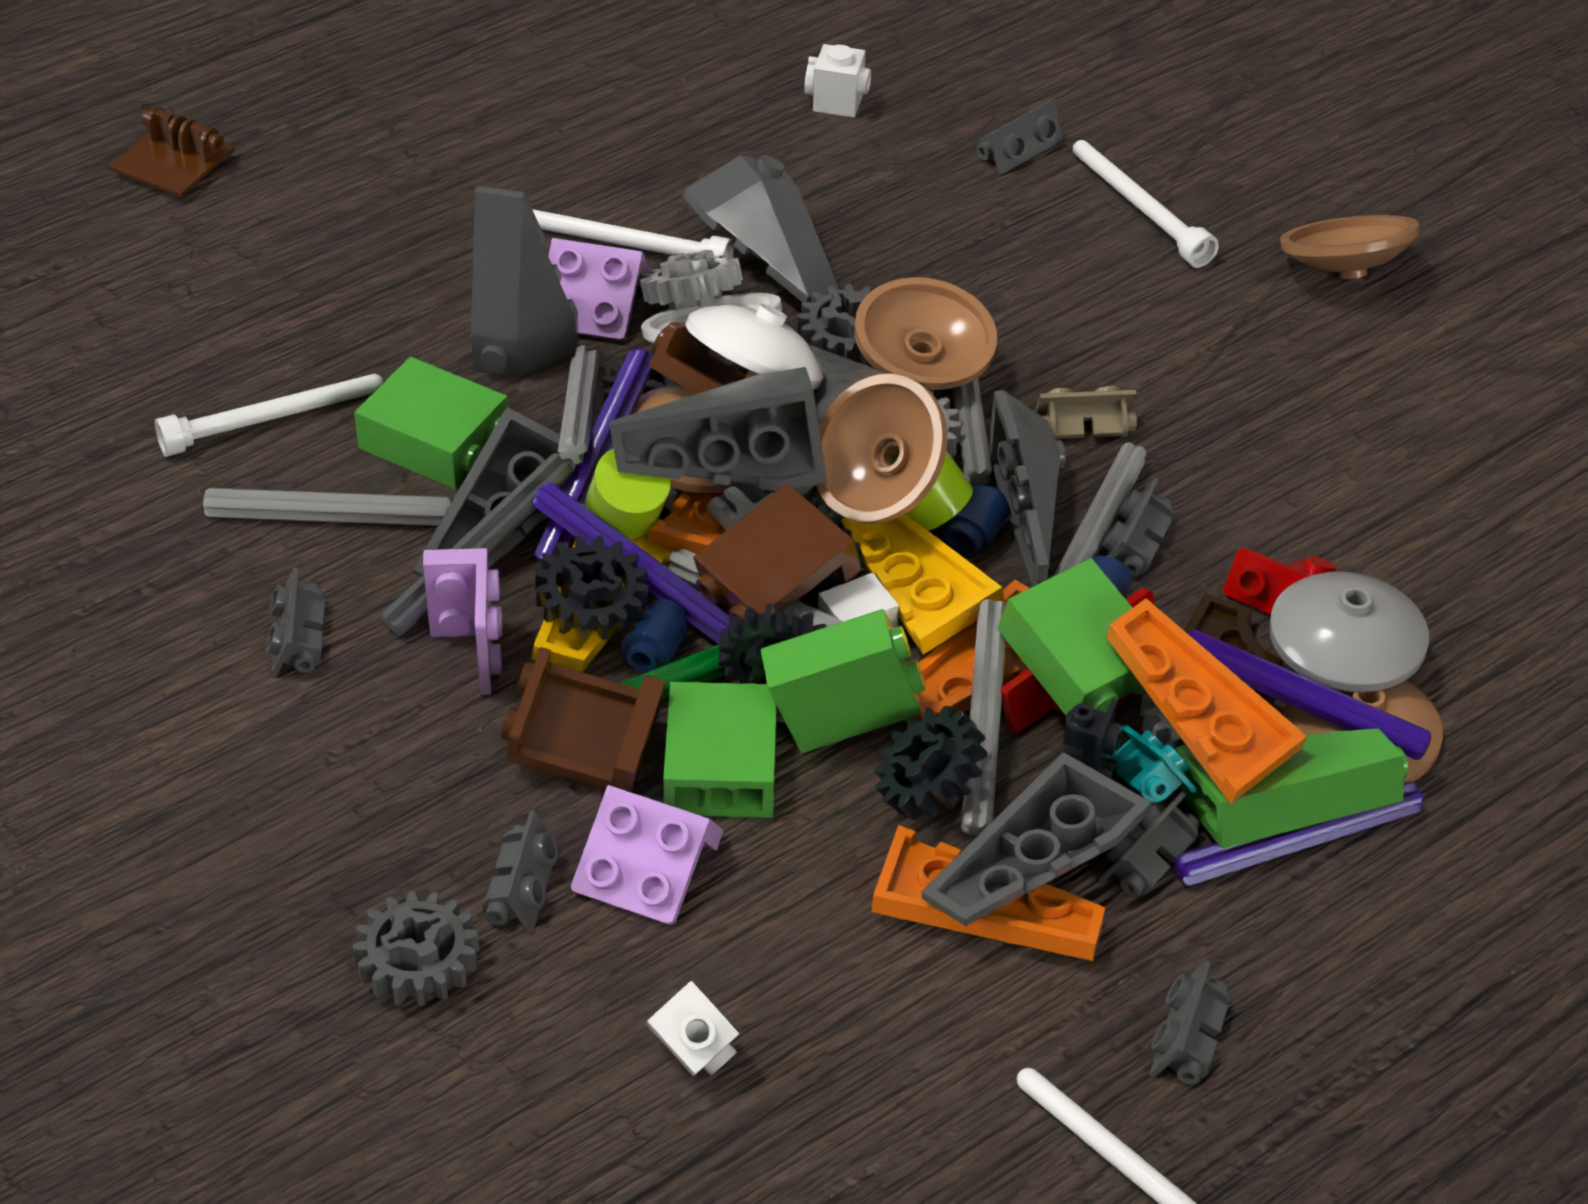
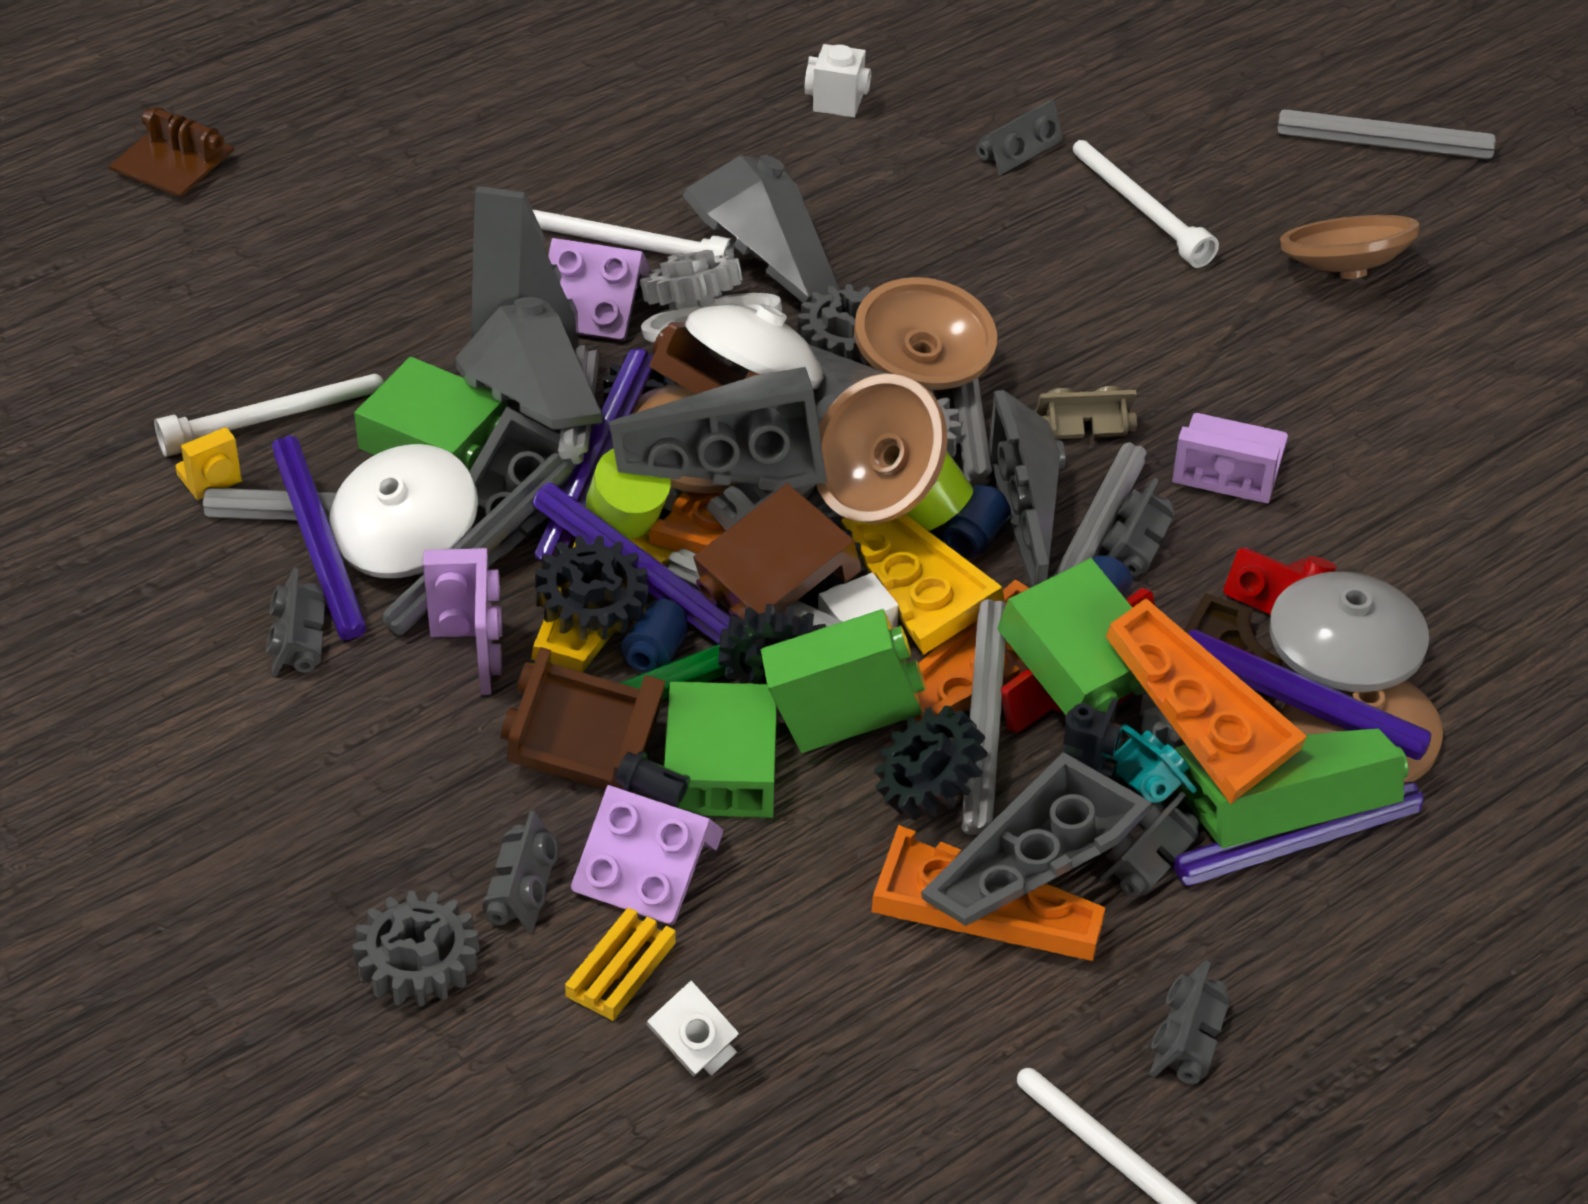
(209, 463): none -> yellow bracket
(319, 538): none -> dark purple axle
(428, 510): none -> white dish
(530, 360): none -> dark grey wedge
(642, 931): none -> yellow tile
(652, 779): none -> black pin
(1229, 457): none -> lavender bracket
(1386, 134): none -> light grey axle

